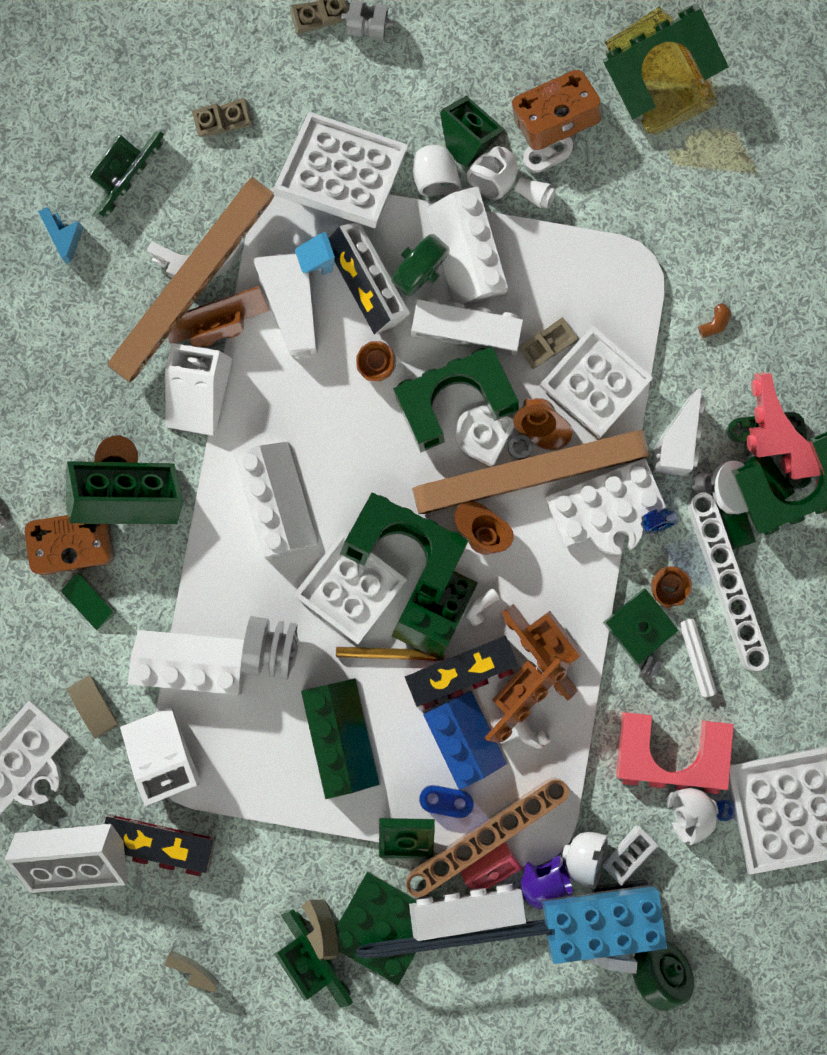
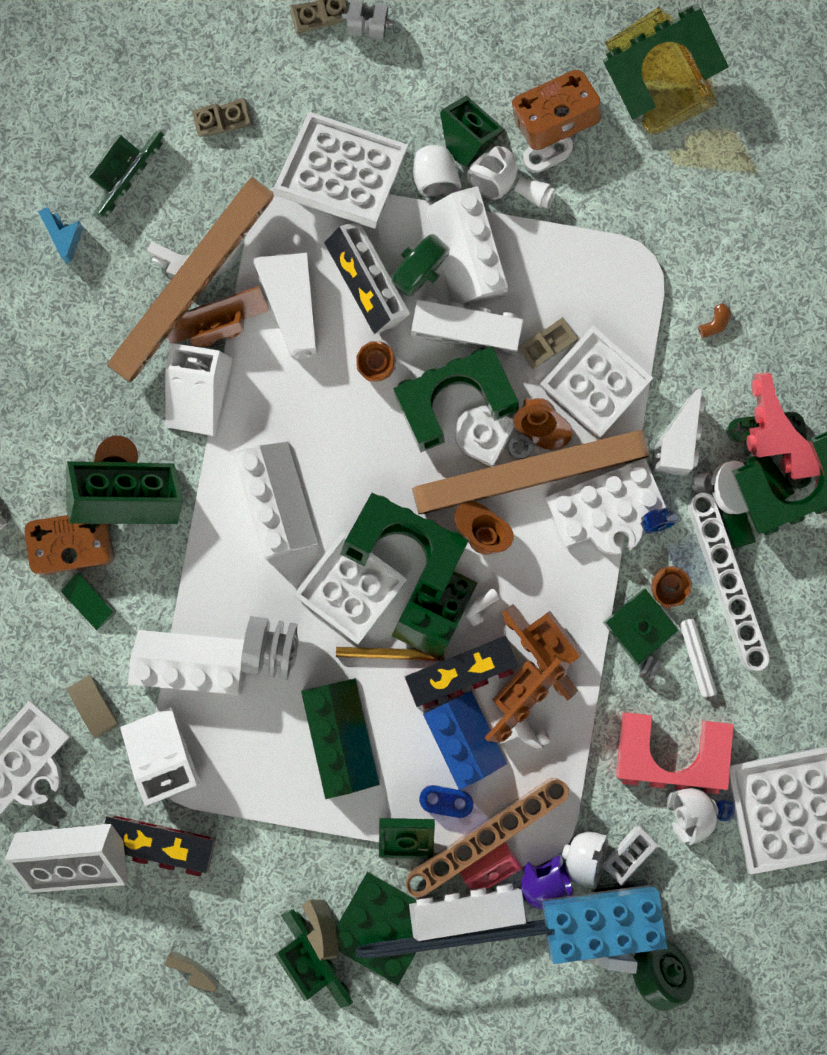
(316, 255): dark azure slope -> none

